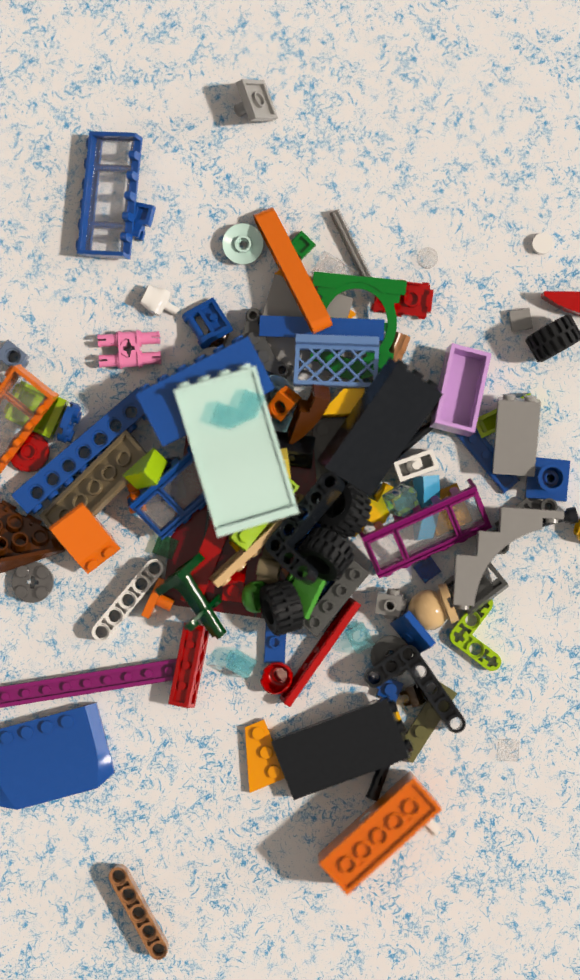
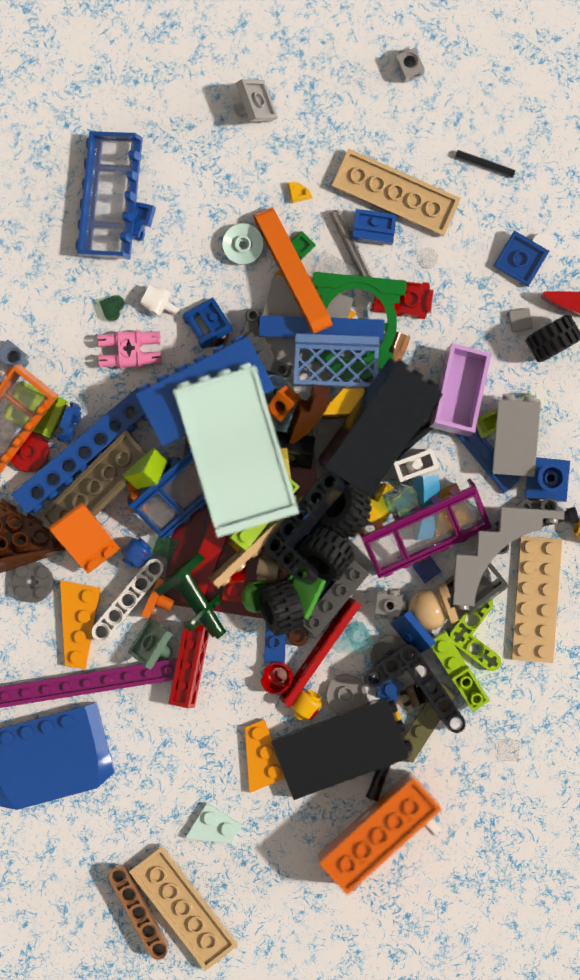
(79, 612): none -> light orange wing
(112, 306): none -> clear green tile
(136, 553): none -> blue head
(151, 644): none -> sand green tile
(183, 908): none -> tan plate
(214, 826): none -> light aqua wing
(232, 417): clear light blue tile -> none
(240, 663): clear light blue brick -> none
(298, 192): none -> yellow tile
(298, 637): none -> reddish brown tile
(307, 705): none -> yellow head
(345, 693): none -> light grey tile
(374, 227): none -> blue plate
(396, 192): none -> tan plate
(409, 73): none -> light grey brick
(459, 671): none -> lime slope
(485, 163): none -> black bar
(521, 258): none -> blue plate
(536, 599): none -> tan plate

